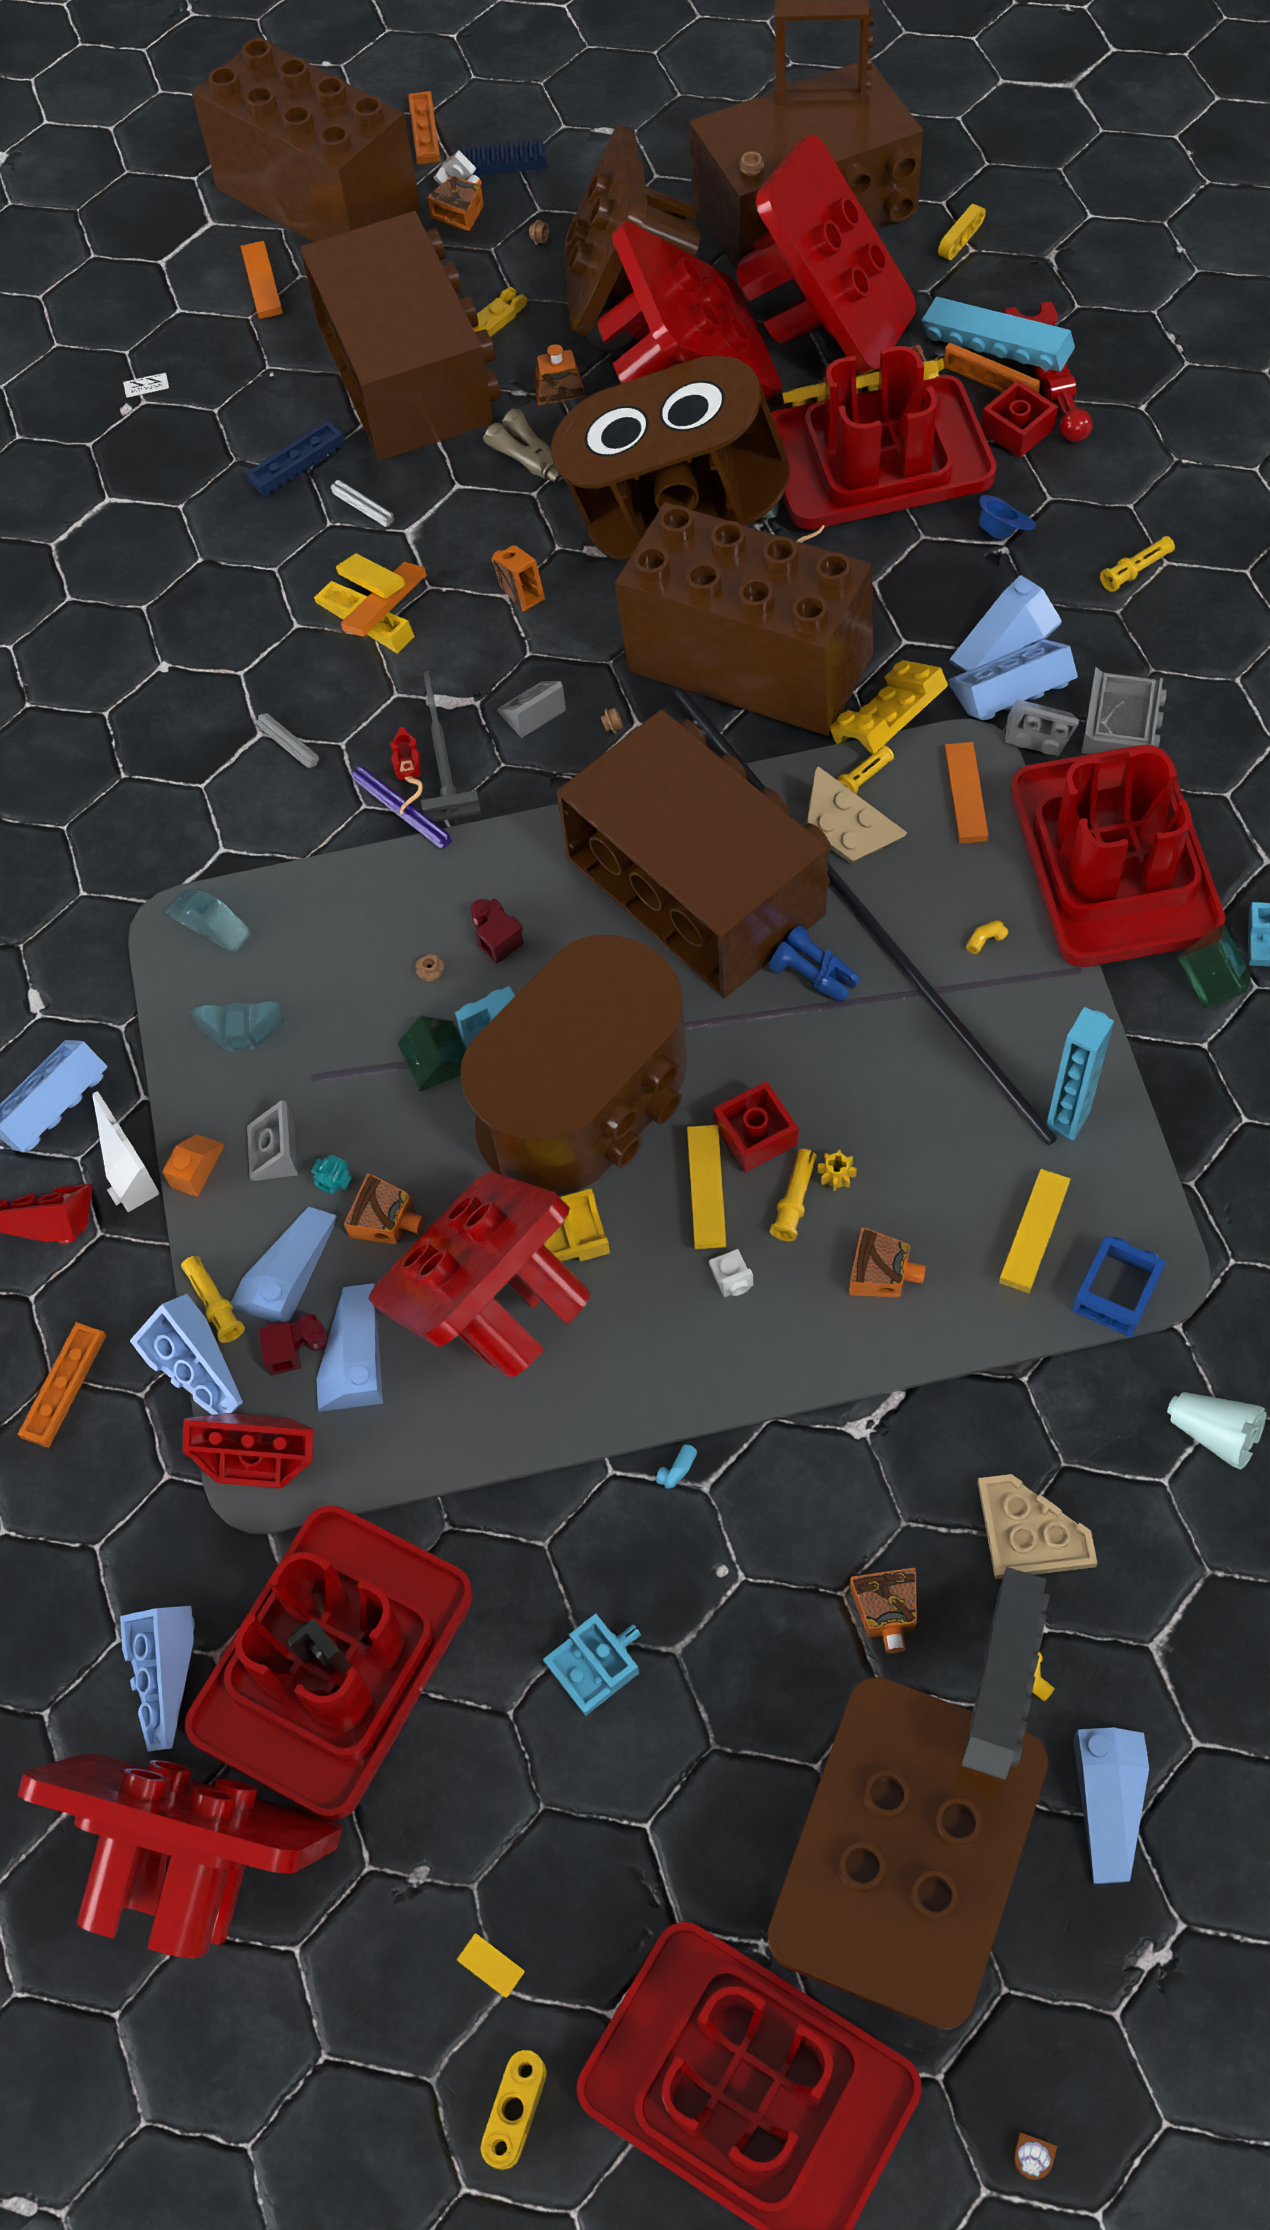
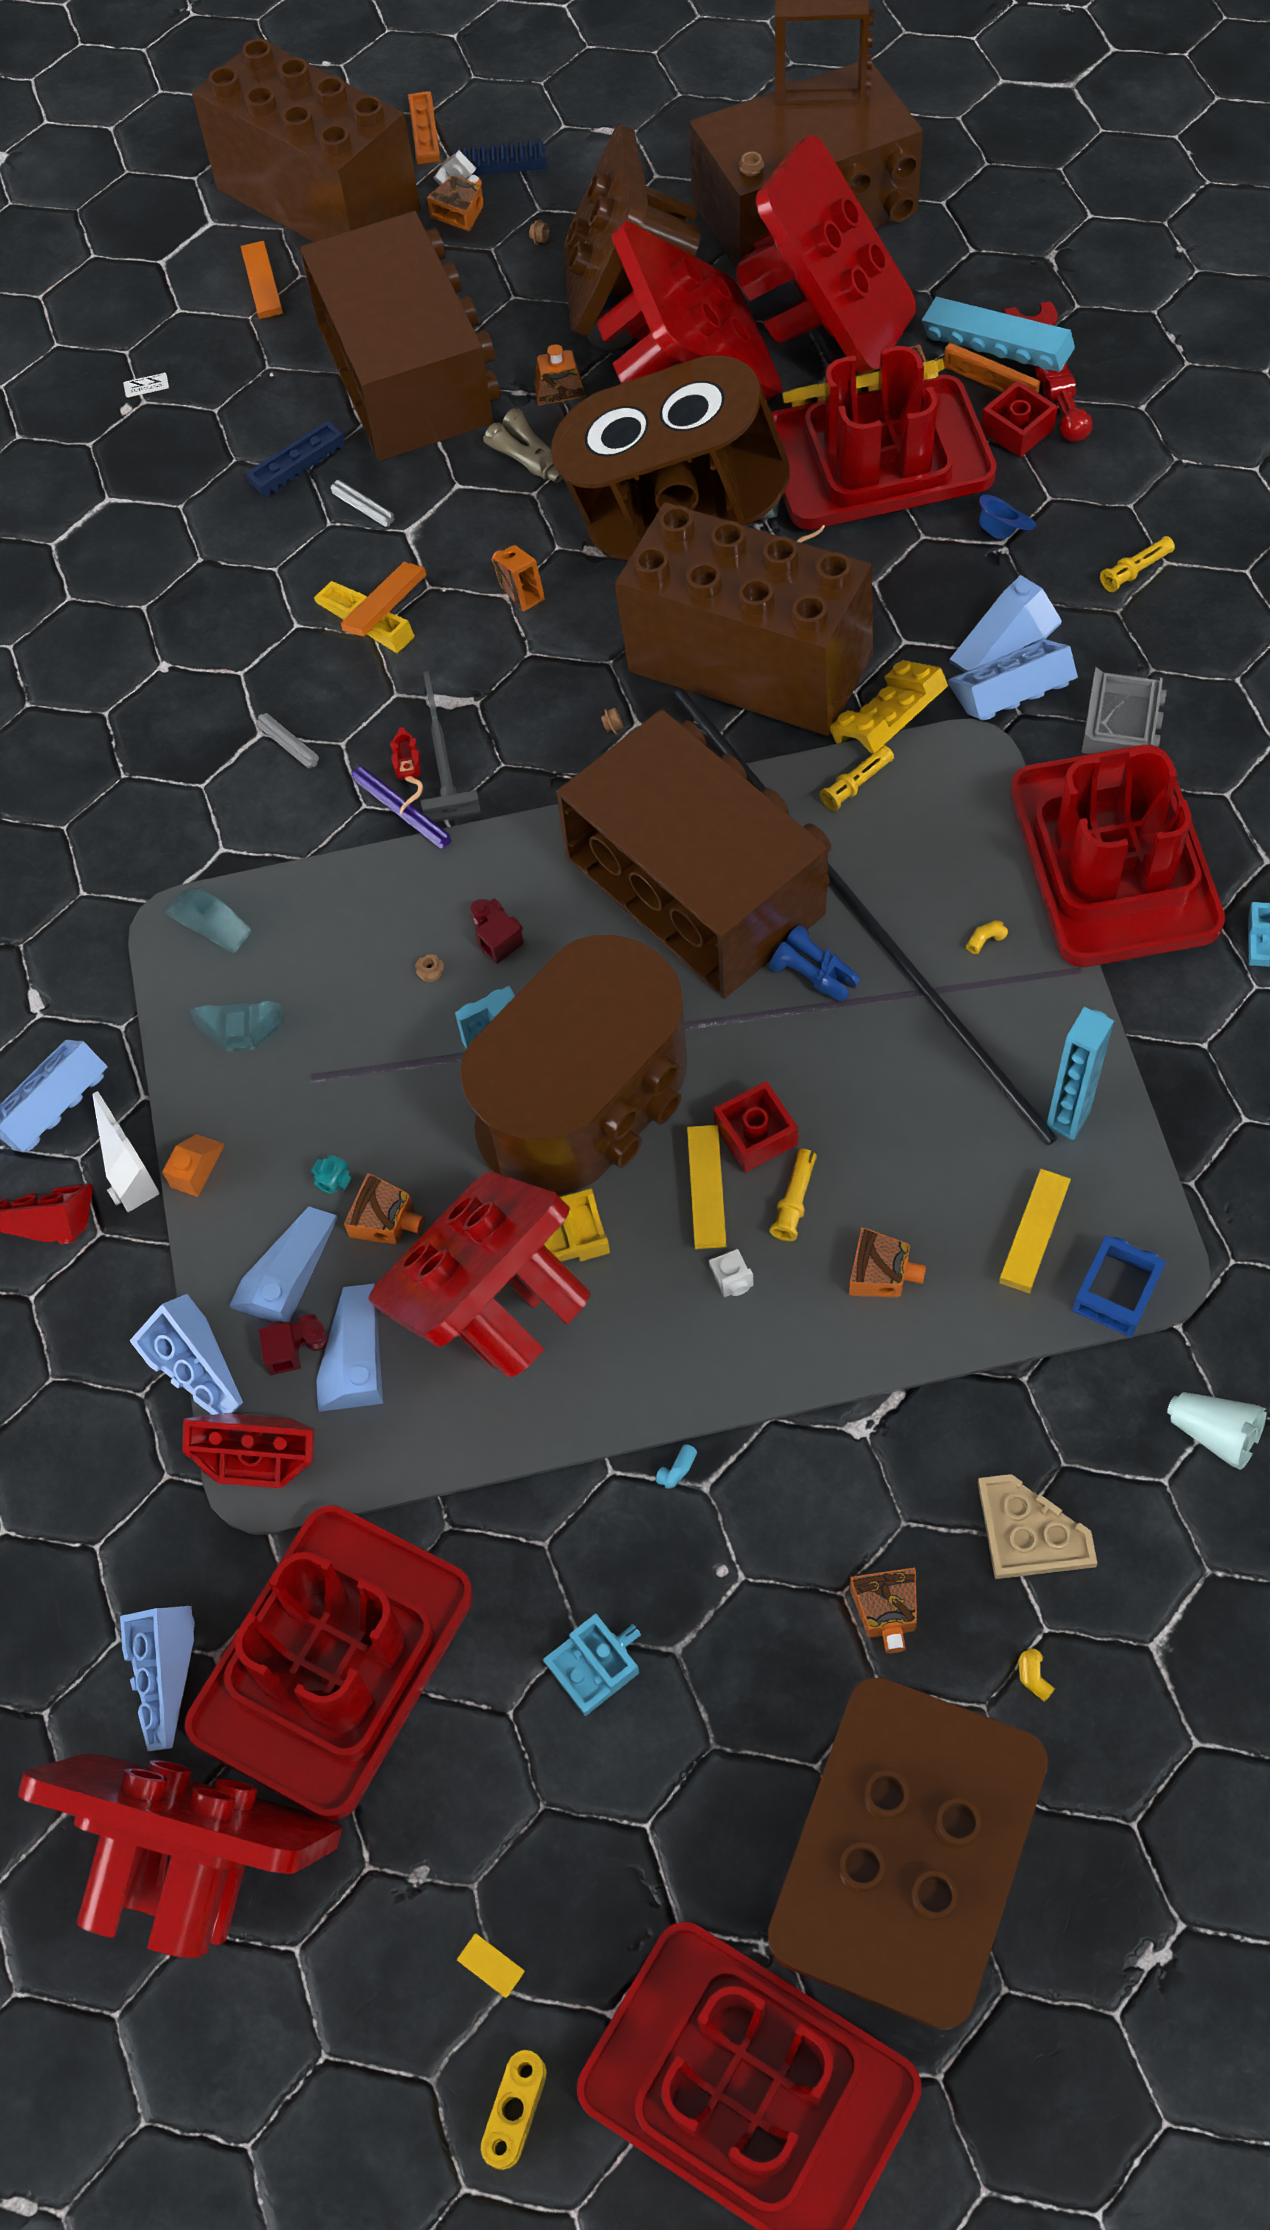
(62, 1385): orange tile -> none
(217, 1309): yellow pin -> none
(272, 1144): light grey slope -> none
(311, 1640): pearl dark grey bracket -> none
(370, 575): yellow tile -> none
(432, 1051): clear green slope -> none
(499, 312): yellow hinge -> none
(534, 707): light grey slope -> none
(833, 1162): yellow gear -> none
(848, 820): tan wing -> none
(961, 231): yellow beam -> none
(966, 792): orange tile -> none
(1007, 1675): dark grey brick -> none
(1033, 2157): tile -> none
(1039, 727): light grey slope -> none
(1112, 1791): light blue wedge -> none
(1215, 968): clear green slope -> none

